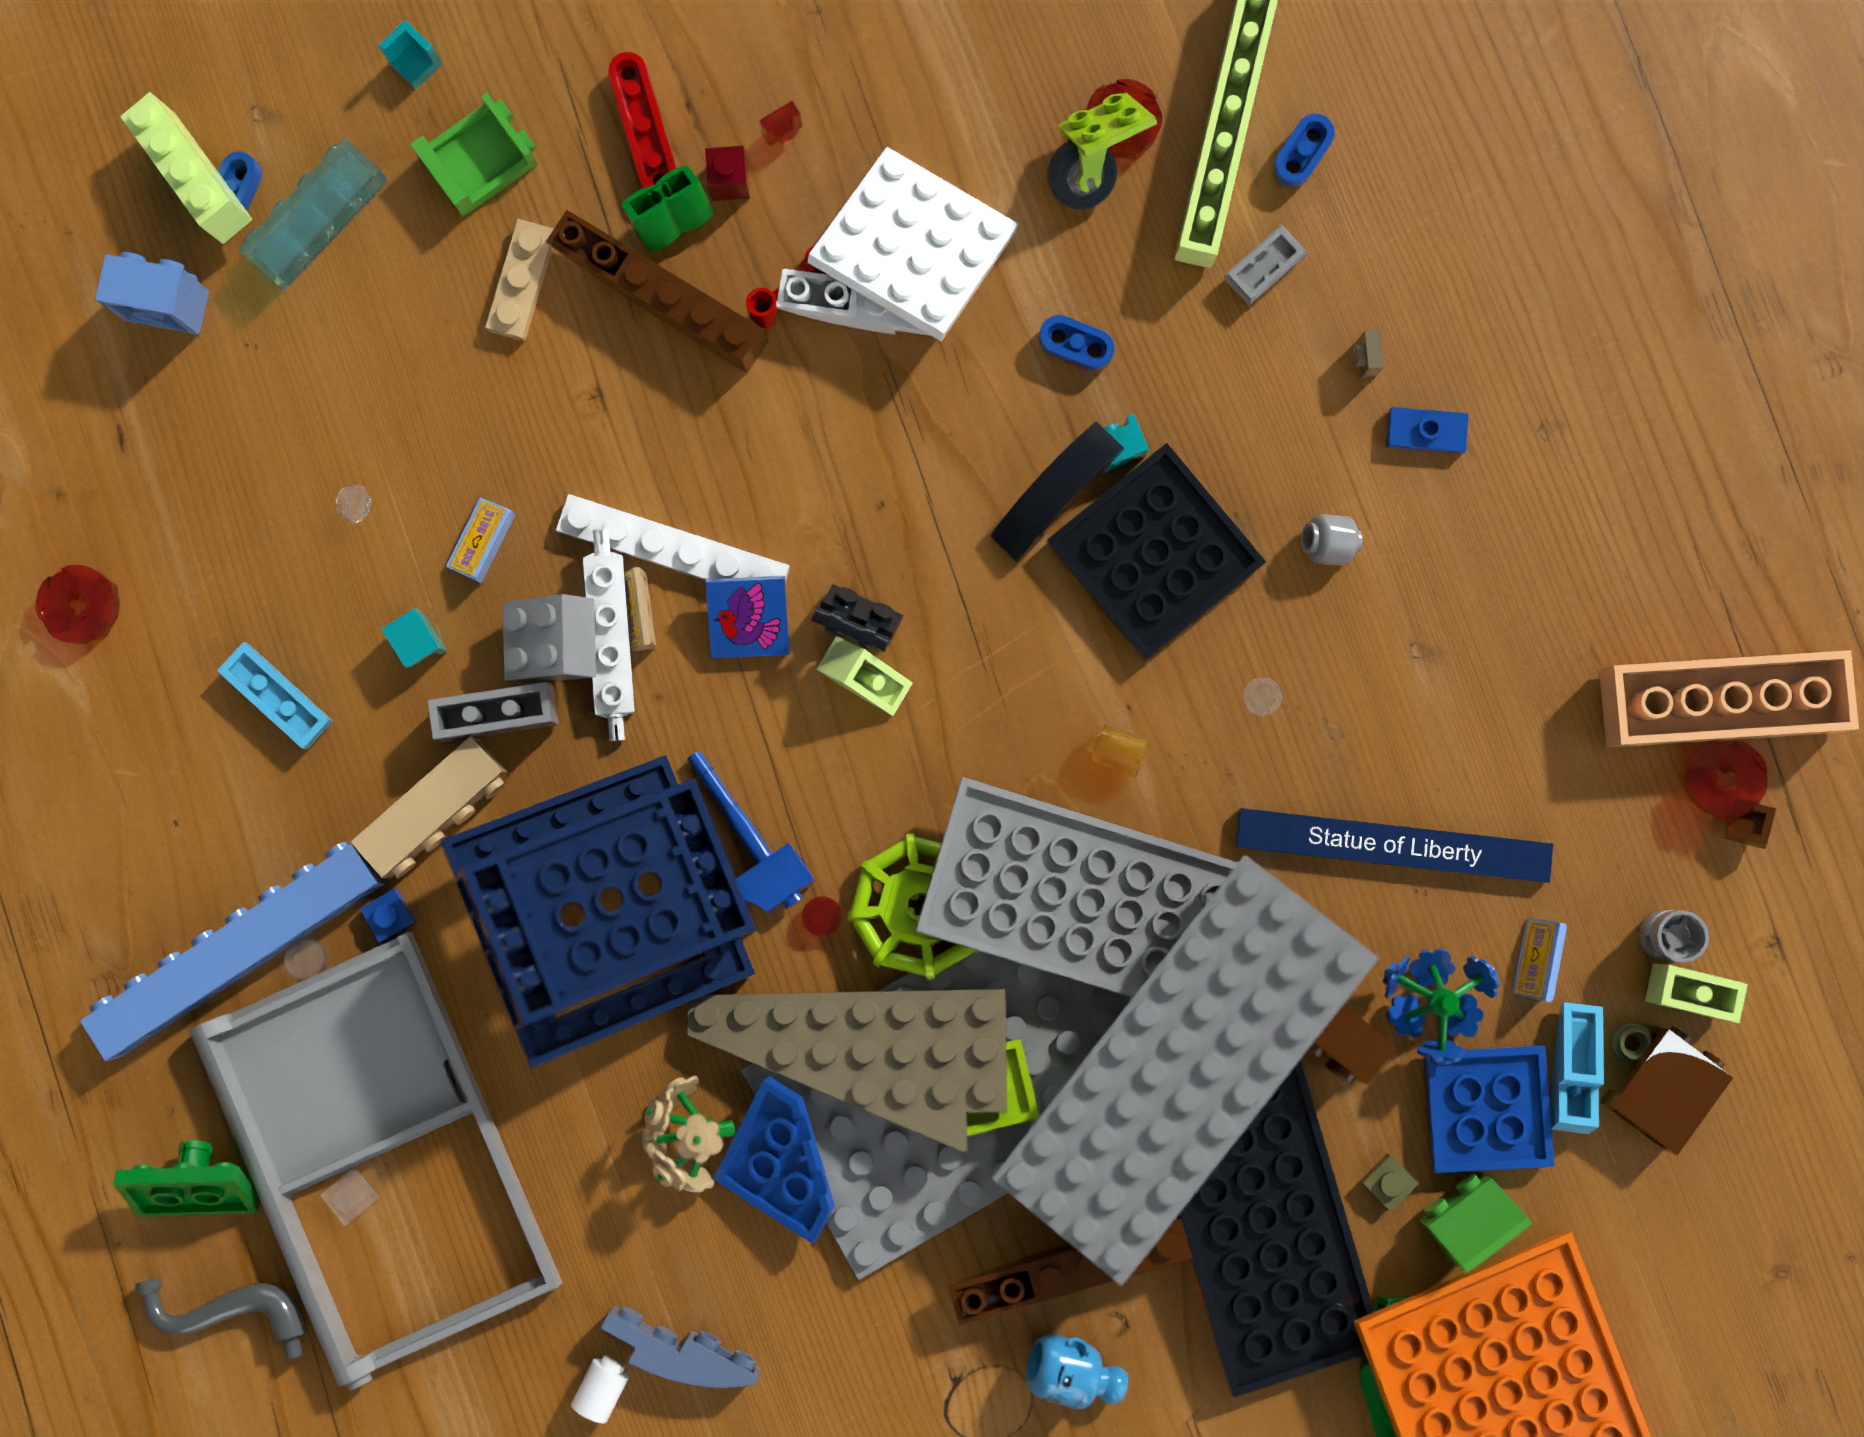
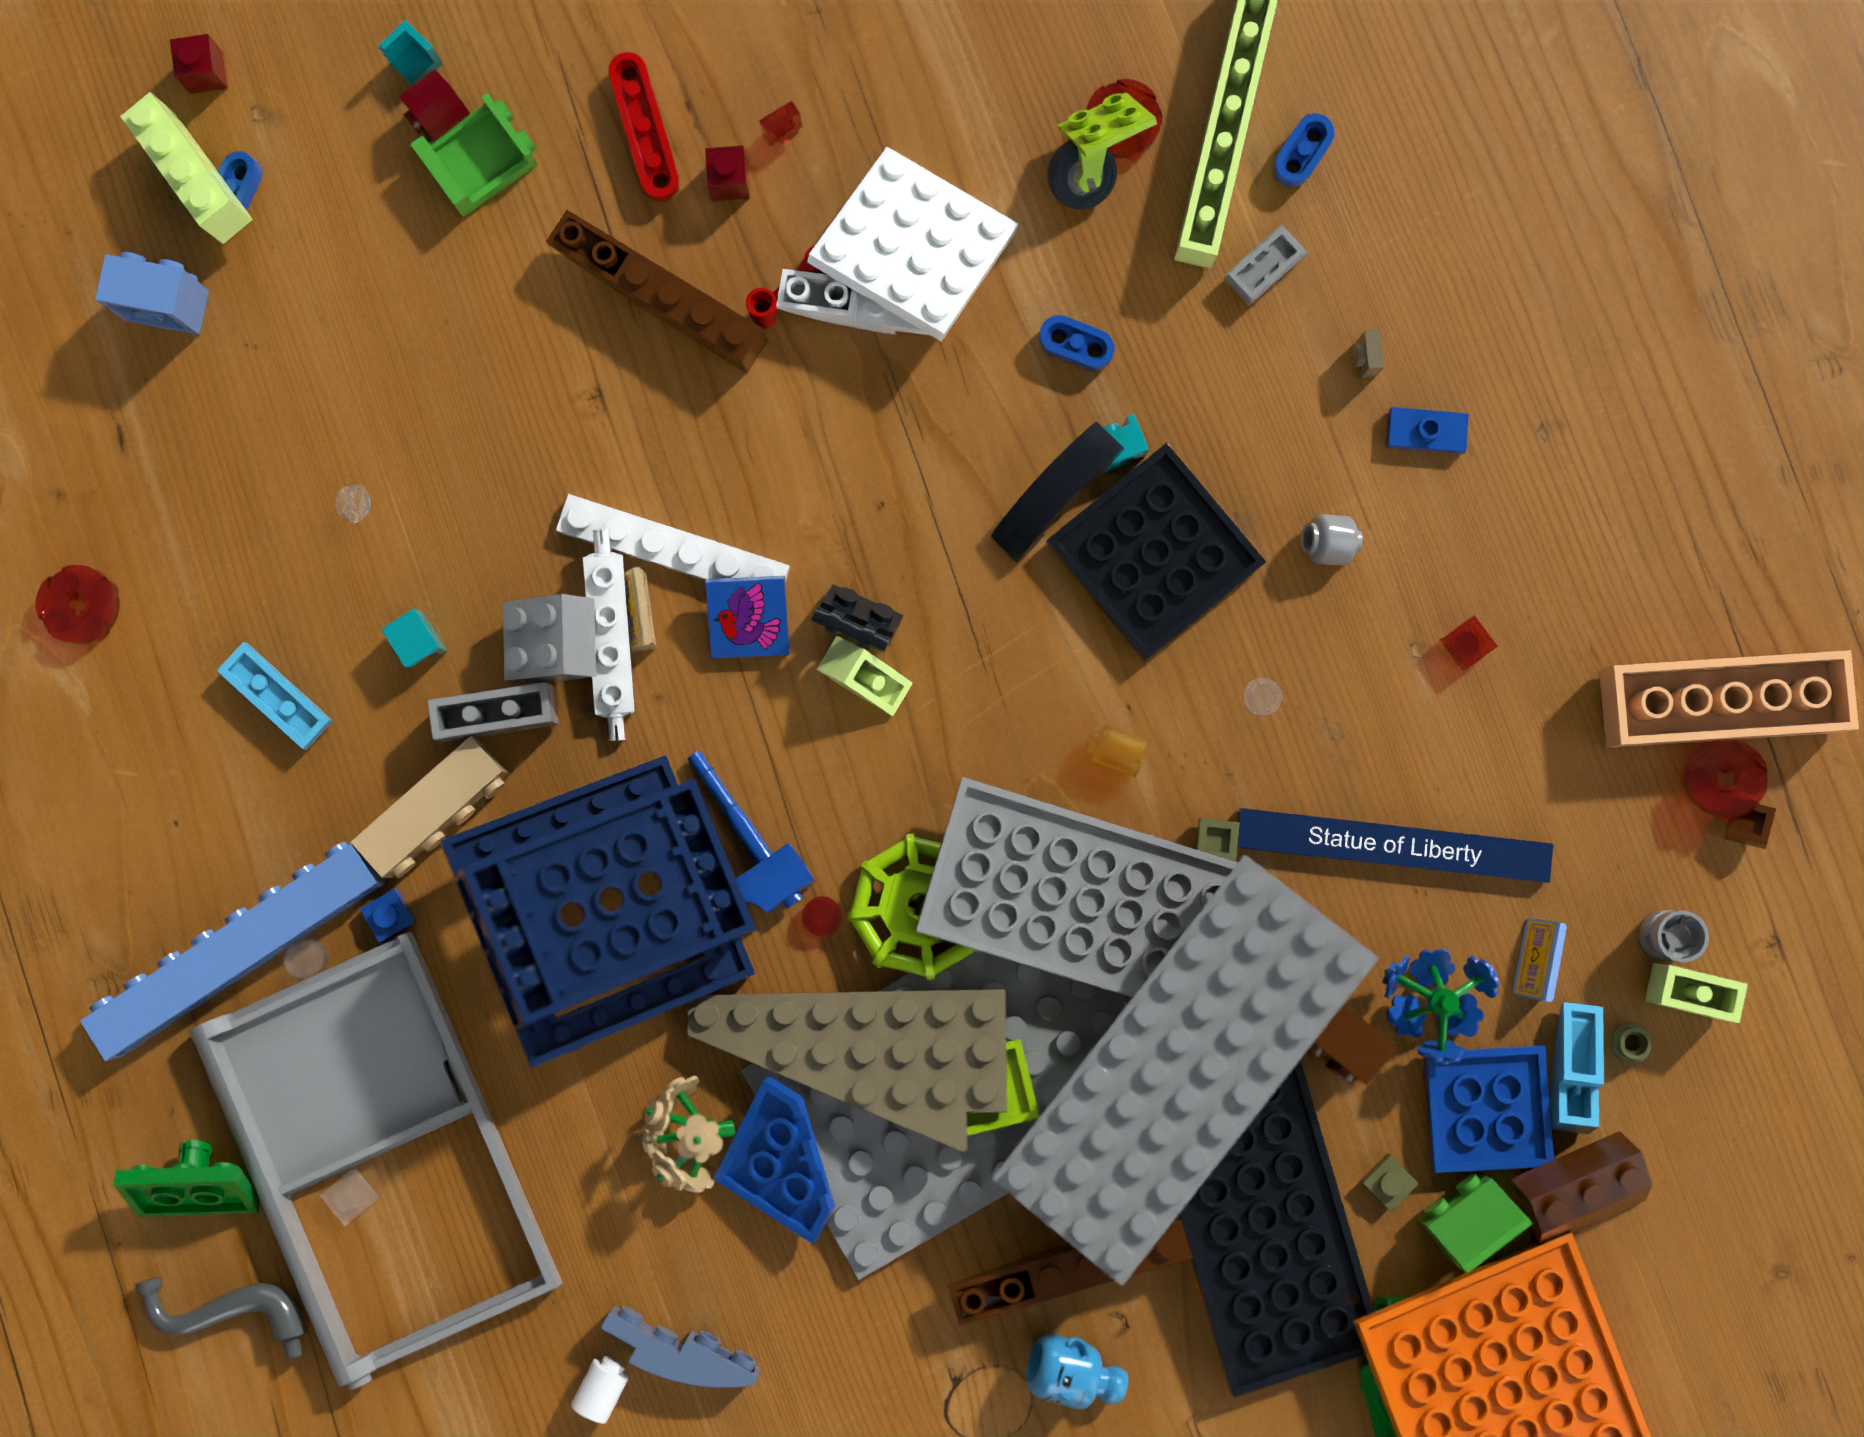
(198, 63): none -> dark red brick
(313, 213): clear light blue brick -> none
(433, 106): none -> dark red brick
(481, 540): slope -> none
(520, 281): tan plate -> none
(668, 208): green brick -> none
(1218, 838): none -> olive plate
(1468, 642): none -> clear red plate
(1583, 1187): none -> reddish brown slope
(1669, 1090): reddish brown panel -> none

